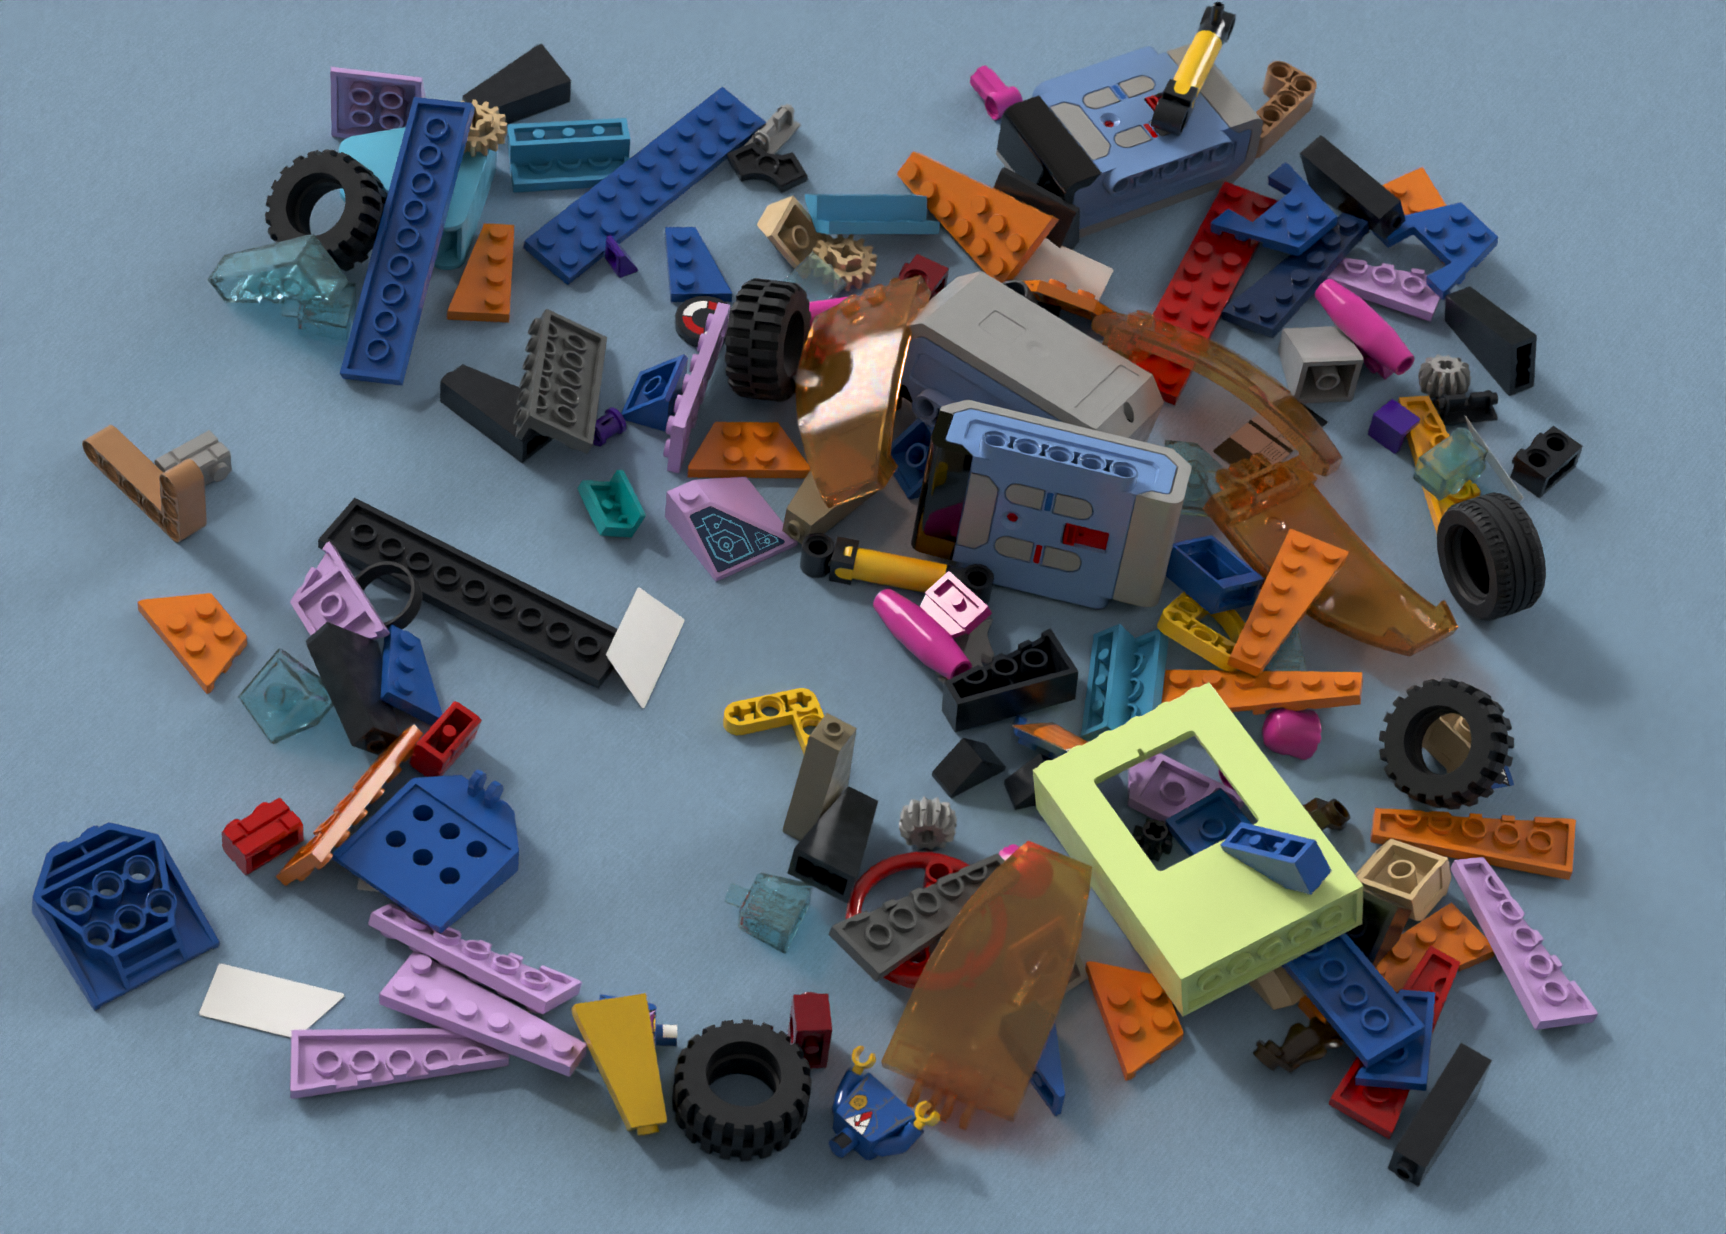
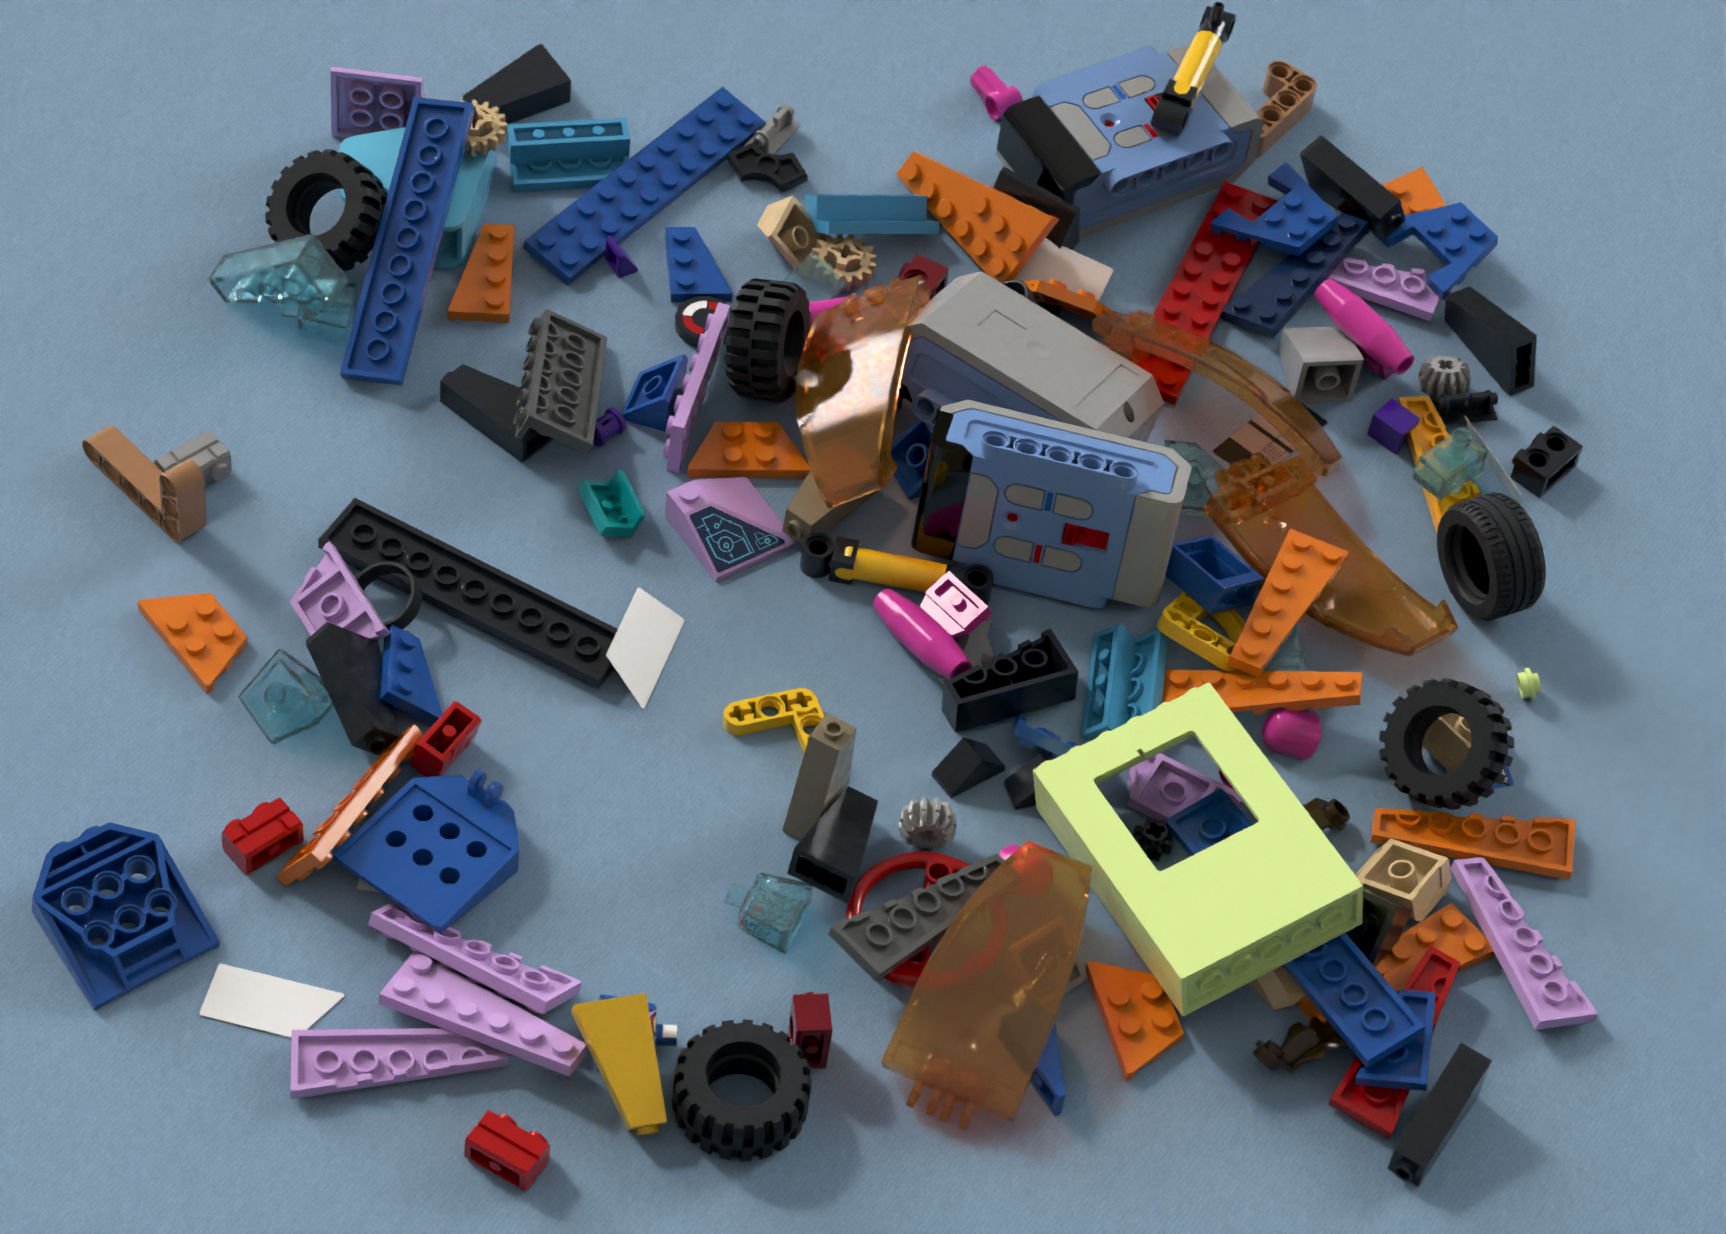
(507, 1149): none -> red brick
(872, 1117): blue torso -> none
(1053, 734): orange sticker -> none
(1281, 856): blue slope -> none
(1528, 684): none -> yellowish green plate

